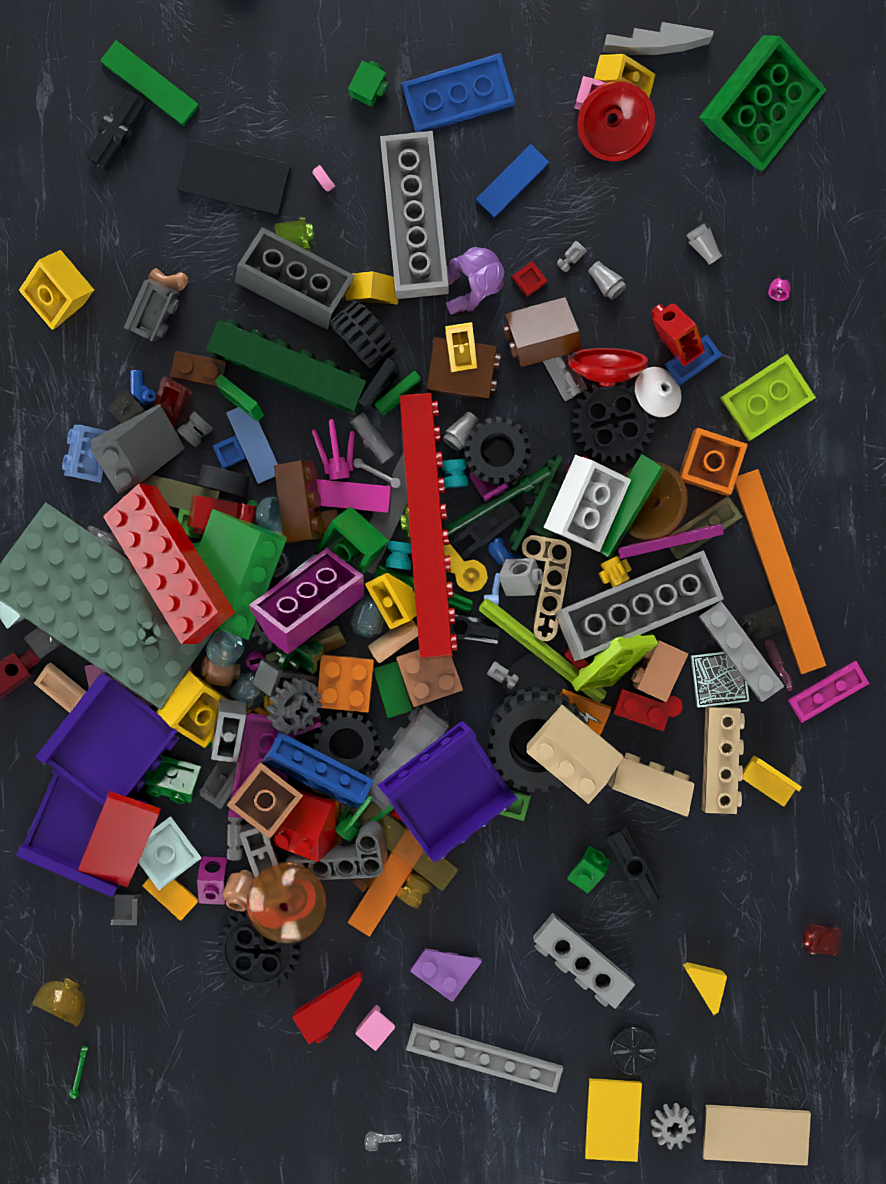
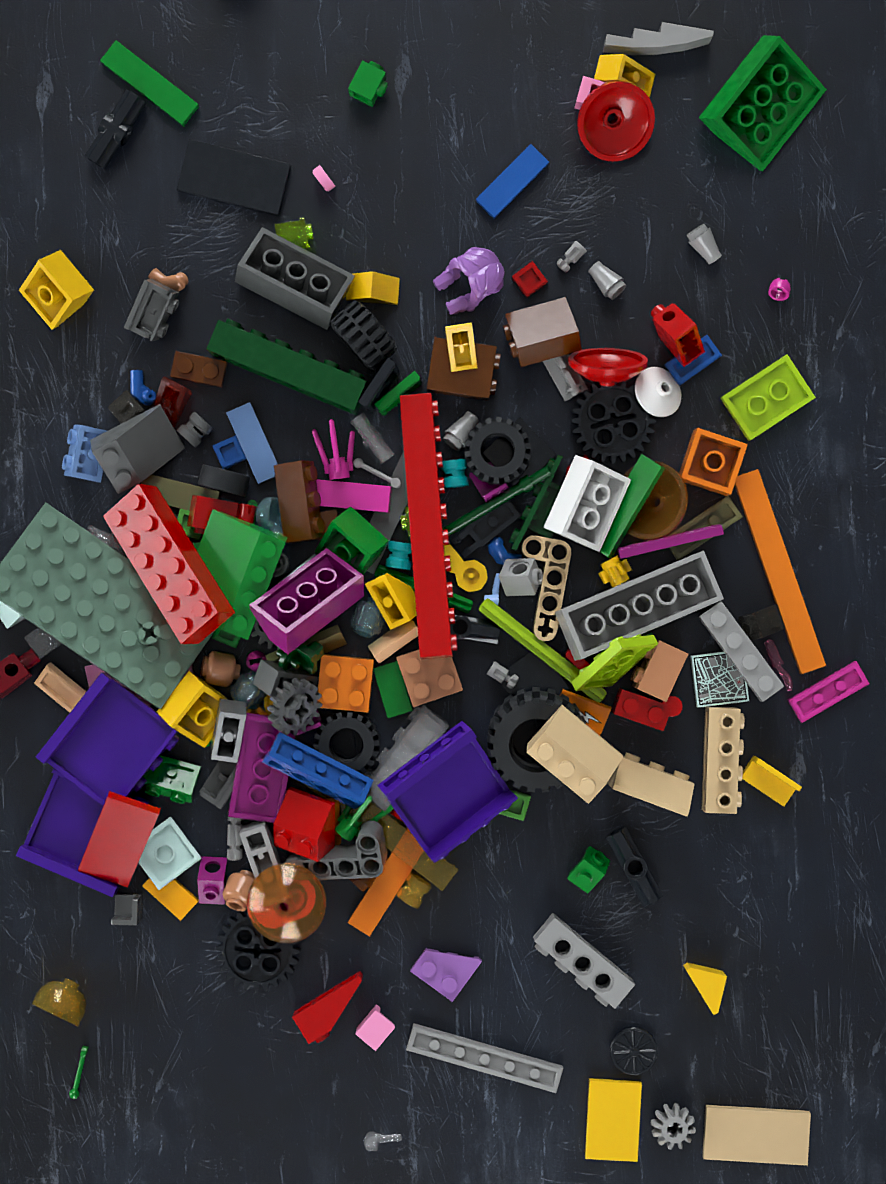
(224, 649): clear light blue head -> none
(239, 398): green tile -> none
(264, 800): nougat brick -> none
(414, 215): light grey brick -> none
(458, 93): blue tile -> none
(822, 940): clear red bracket -> none

